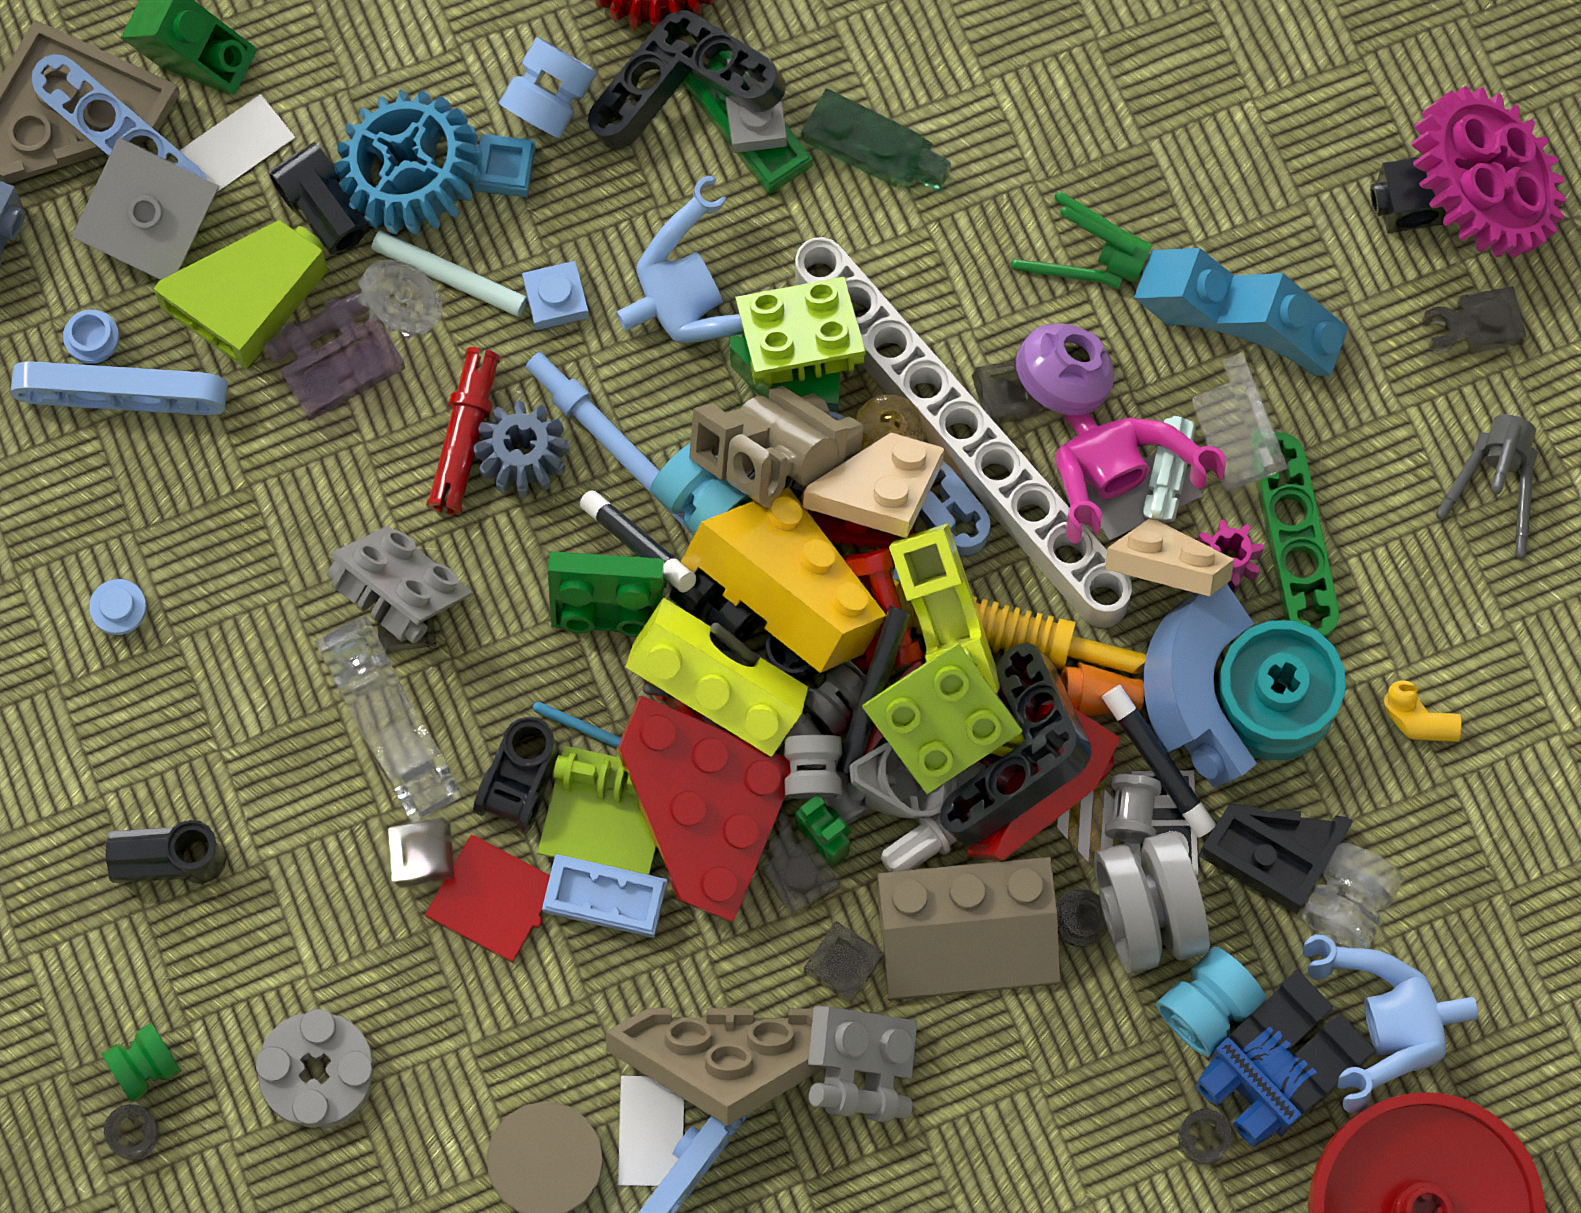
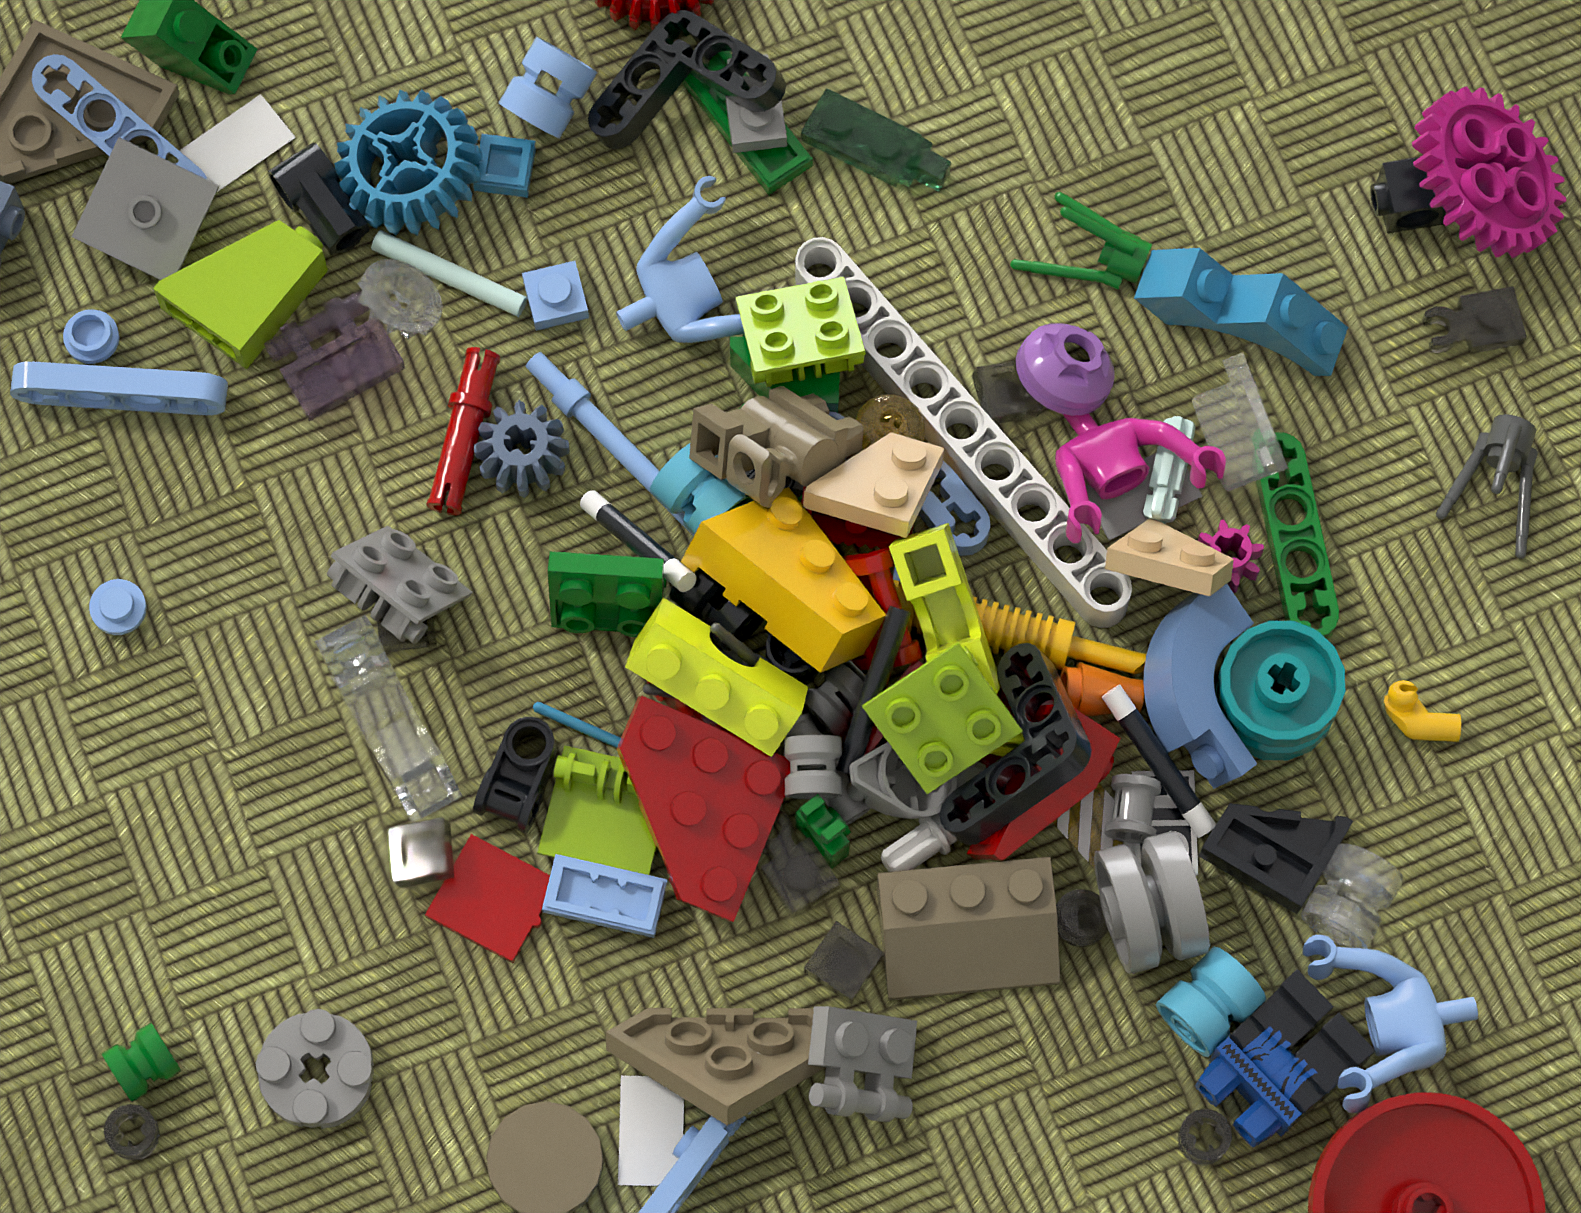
(160, 853): black piece -> none

